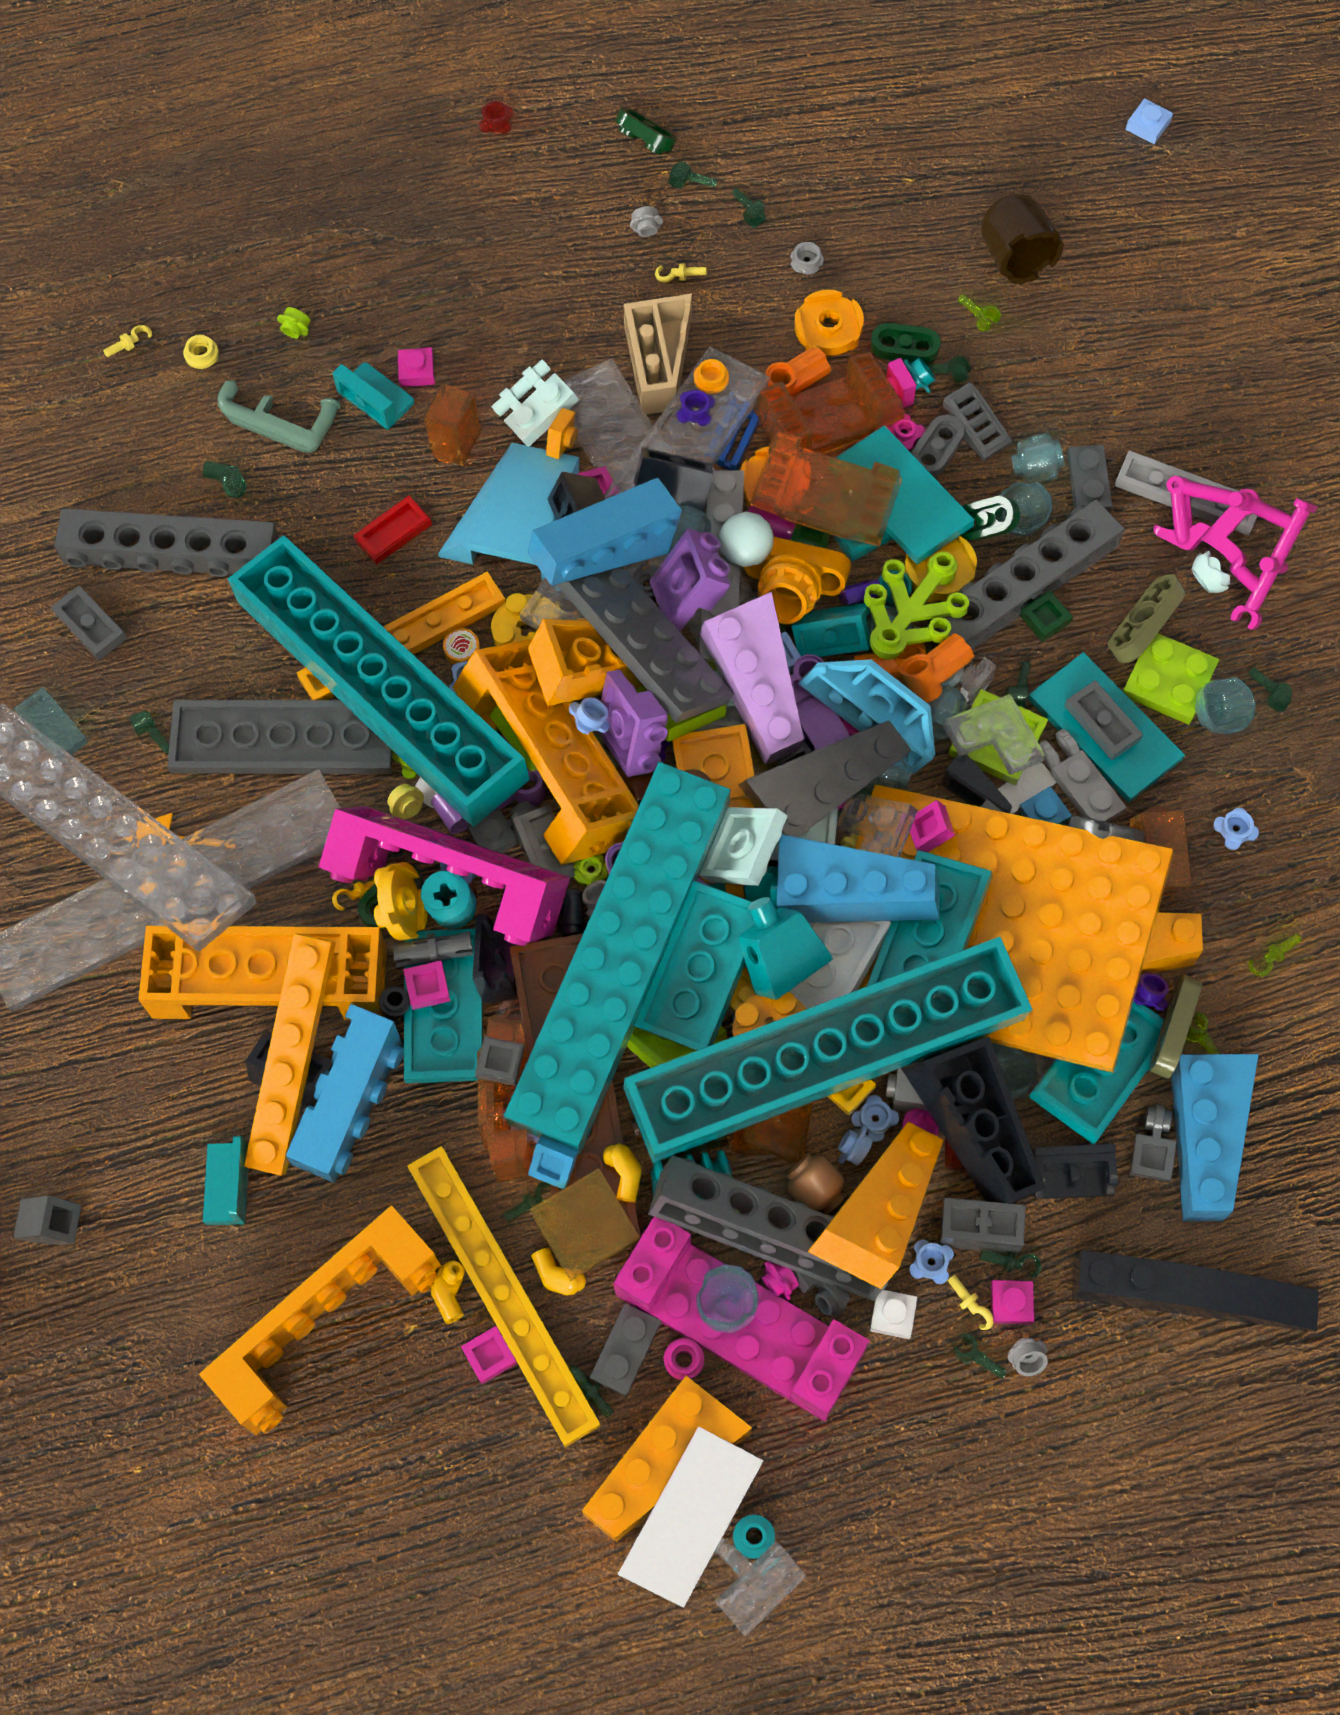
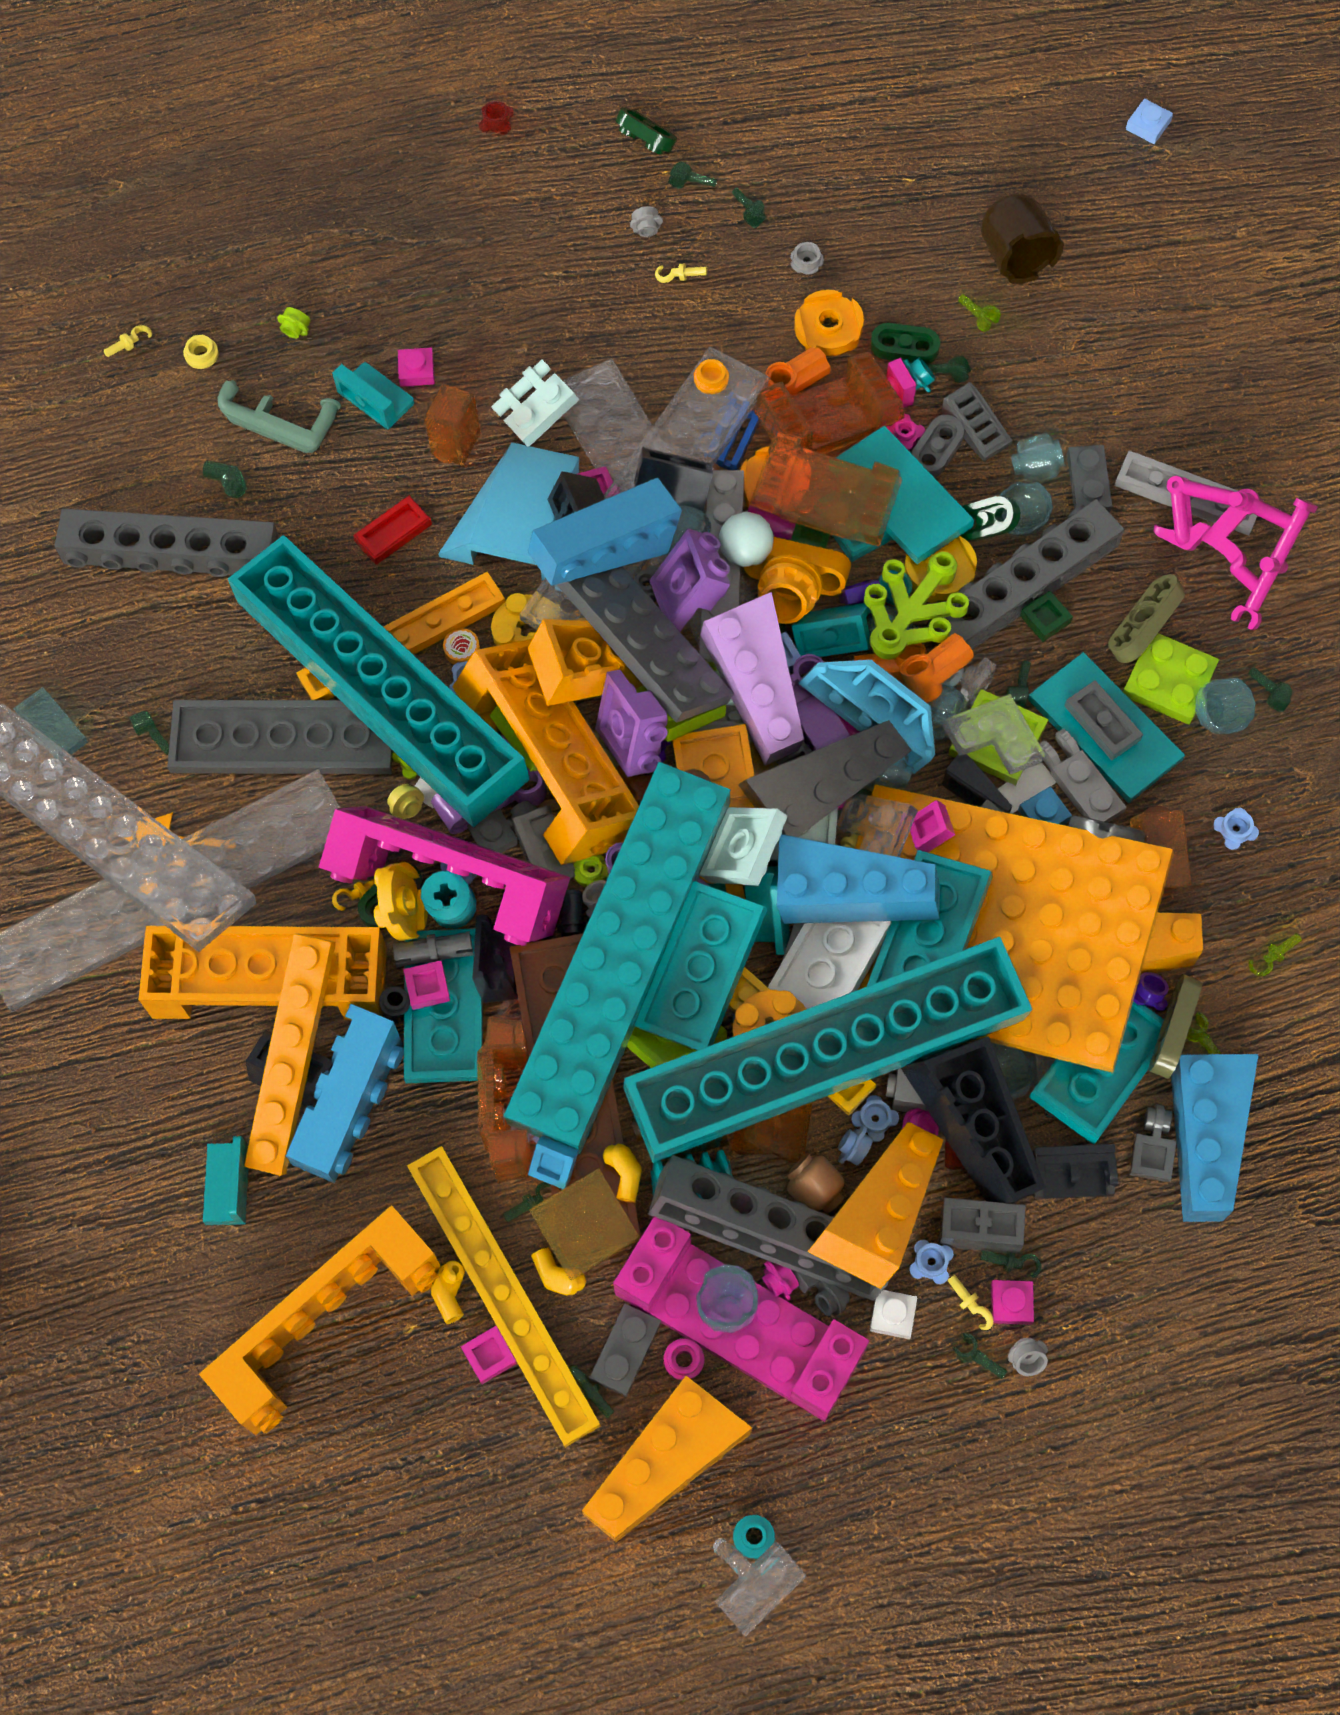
(47, 1220): dark grey brick -> none
(89, 623): dark grey plate -> none
(499, 1060): dark grey tile -> none
(561, 434): light orange plate -> none
(590, 715): light blue plate -> none
(657, 347): tan wedge -> none
(690, 1517): white sticker -> none
(699, 400): dark purple plate -> none
(780, 949): teal torso -> none
(1192, 1291): black slope -> none
(1209, 573): light aqua plate -> none

